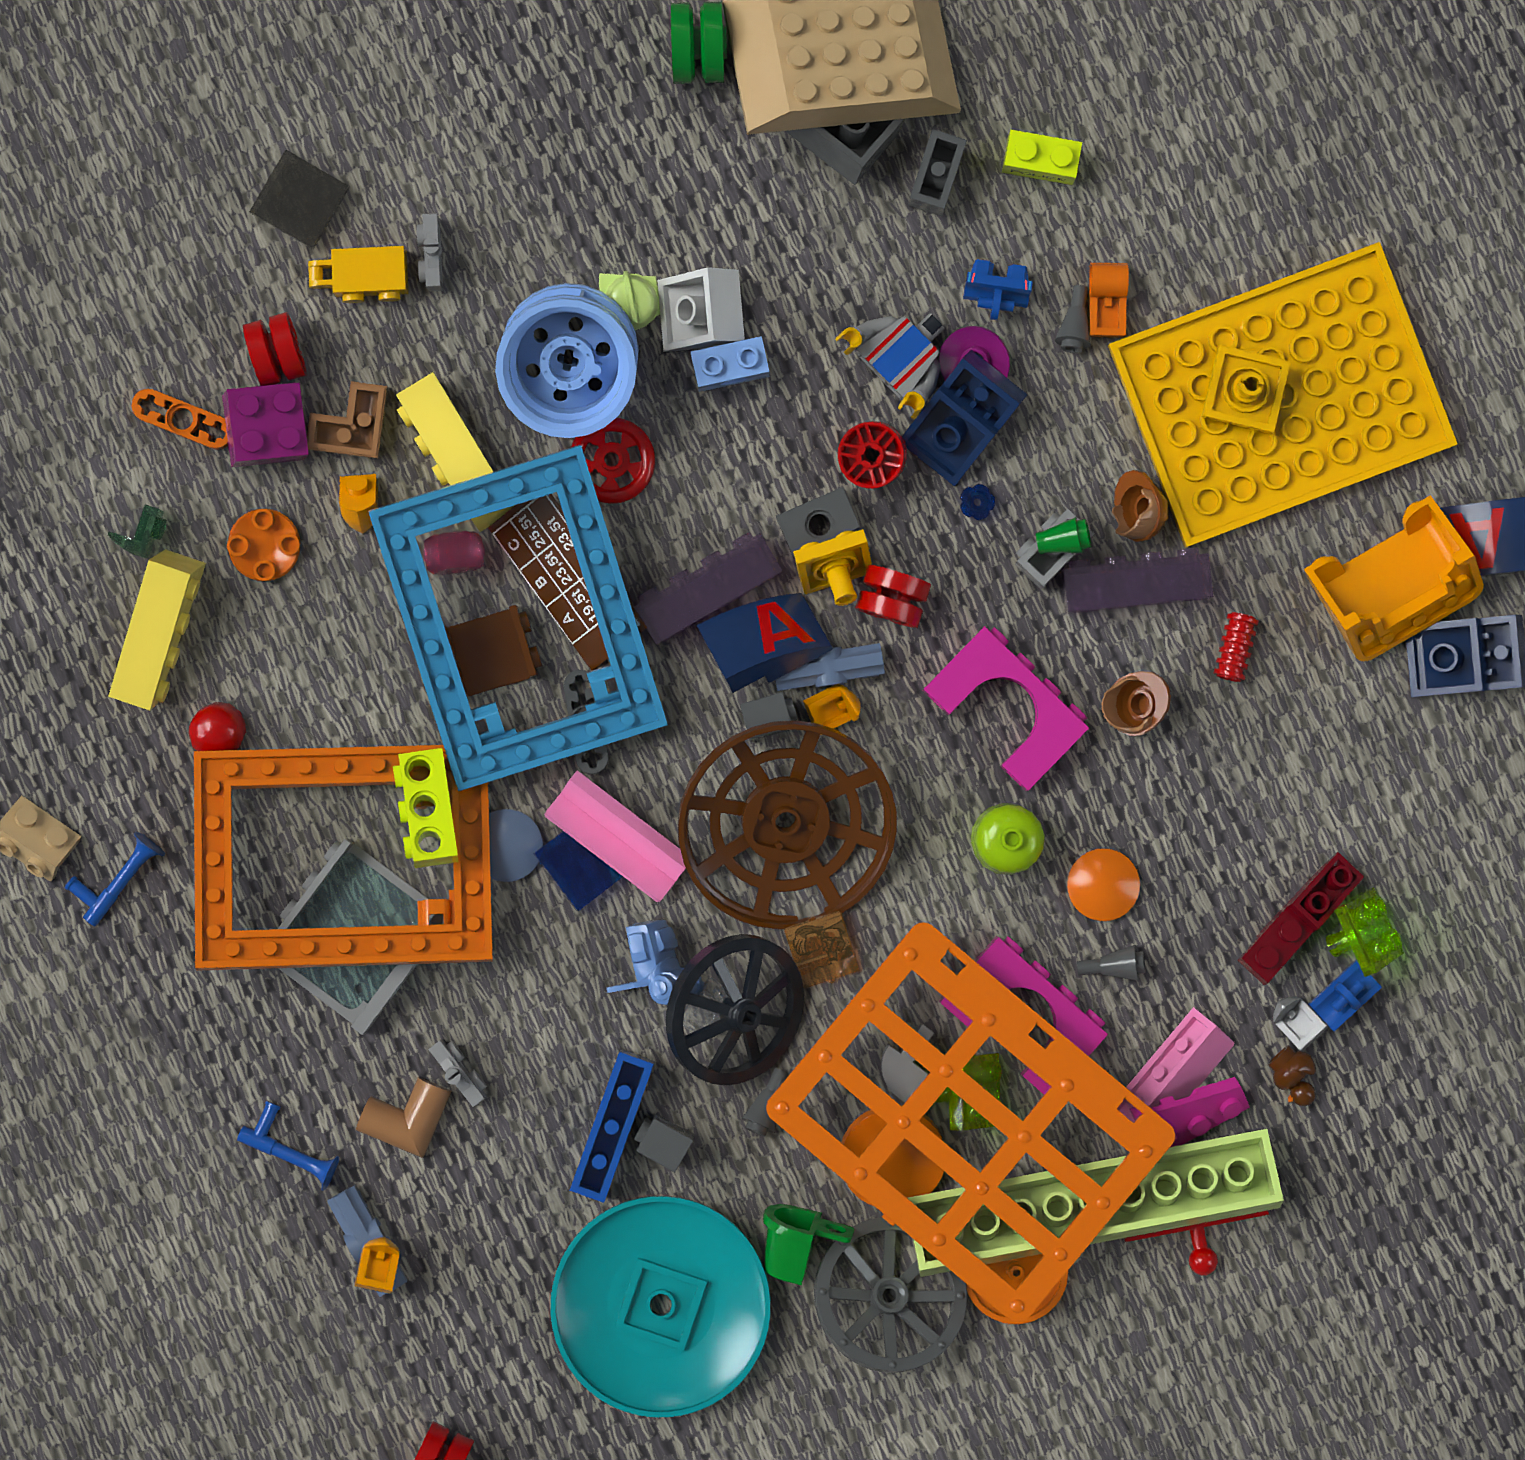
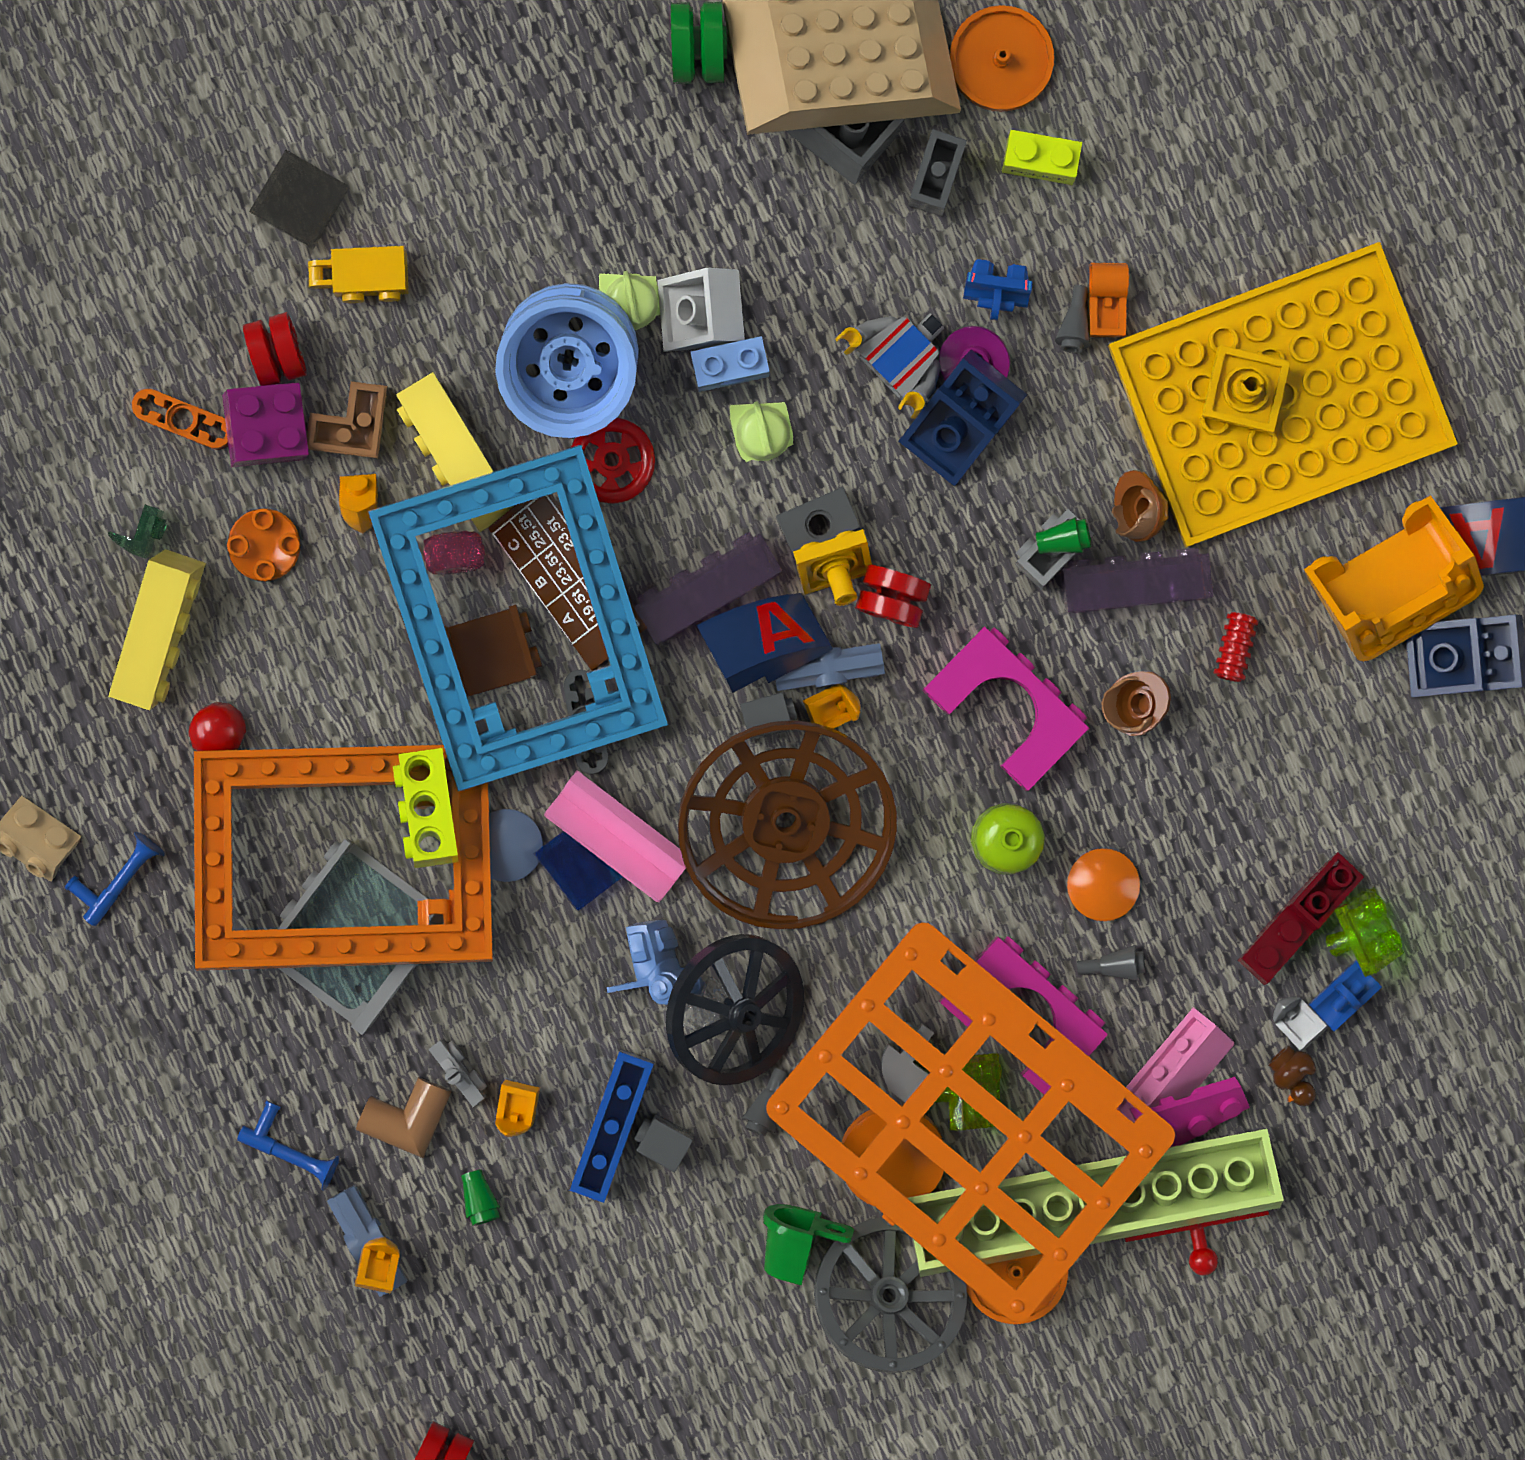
(431, 267): light grey plate -> none
(479, 1199): none -> green cone
(516, 1108): none -> light orange plate
(651, 1359): teal dish -> none
(761, 430): none -> yellowish green piece
(821, 949): clear orange piece -> none
(855, 446): red wheel -> none
(977, 492): clear blue plate -> none
(1001, 58): none -> orange piece

